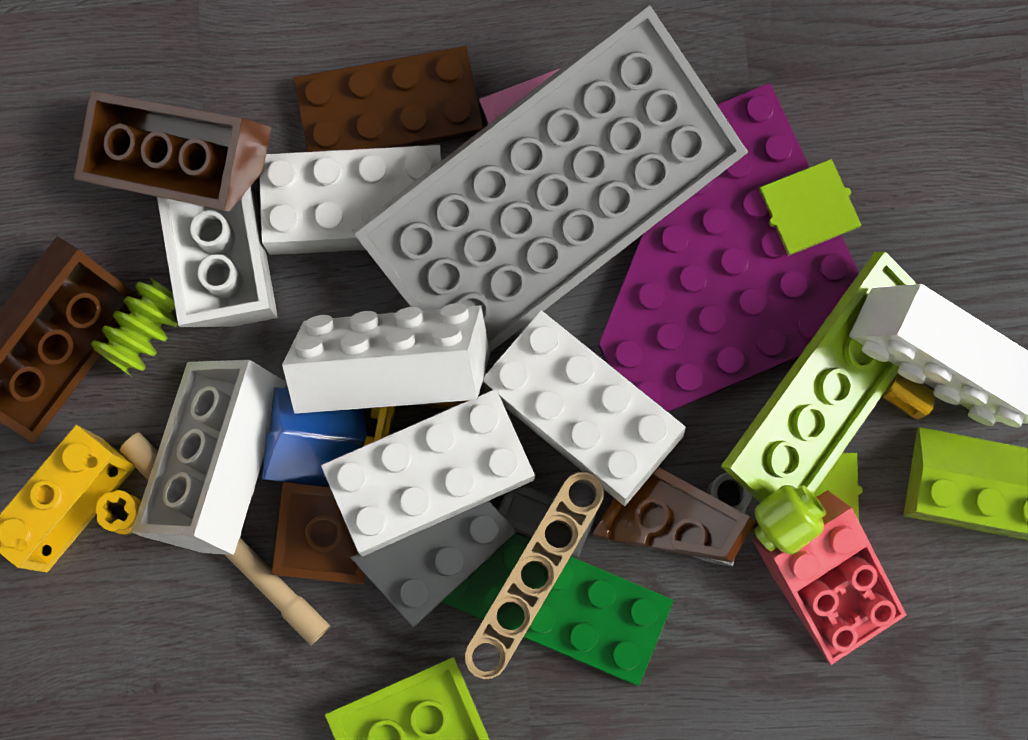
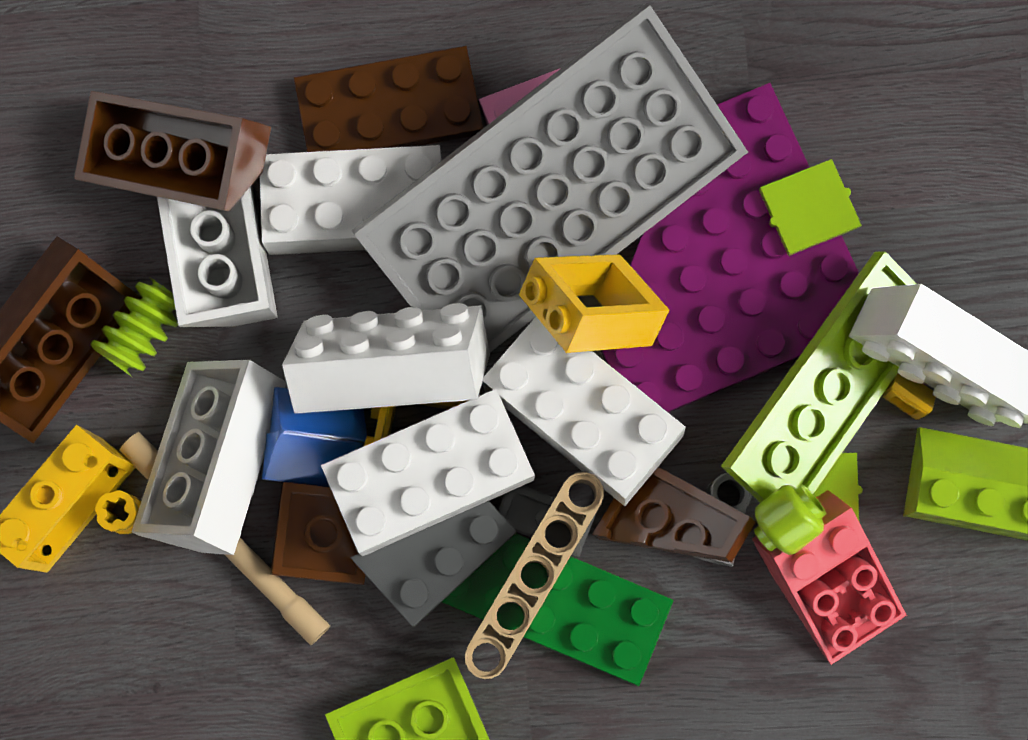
(629, 309): none -> yellow window

